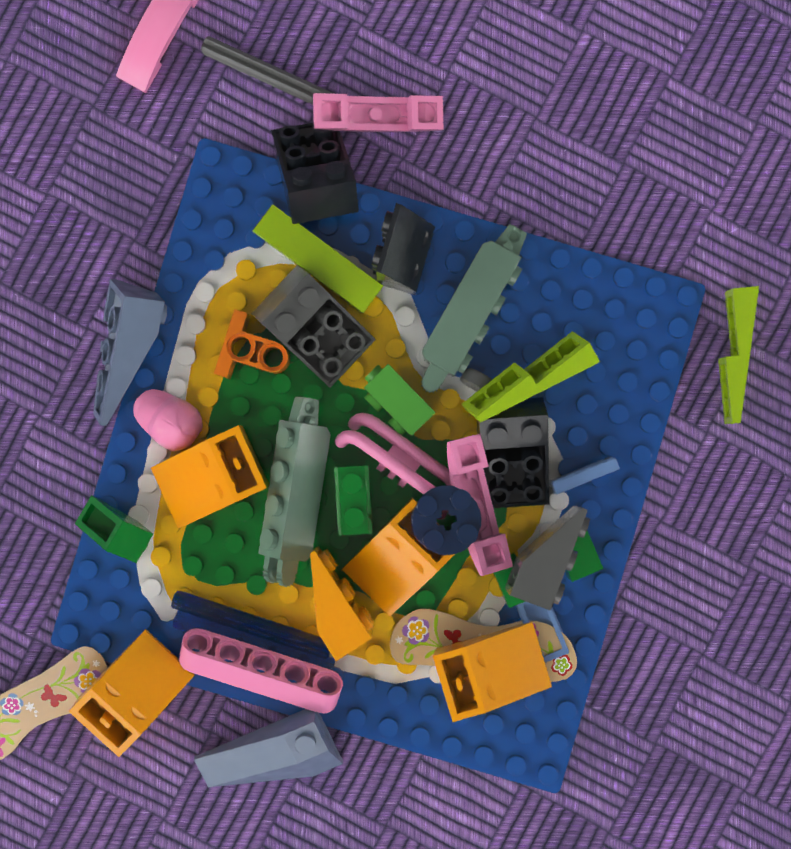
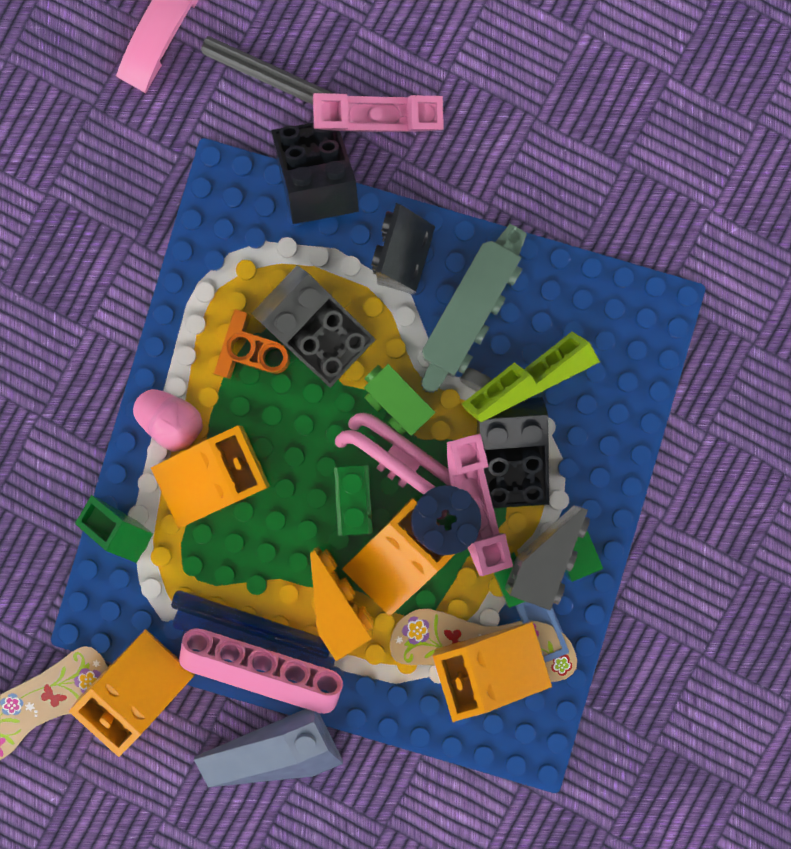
(132, 328): sand blue wedge -> none
(294, 492): sand green hinge -> none
(317, 259): lime slope -> none
(584, 475): medium blue tile -> none
(733, 369): lime slope -> none

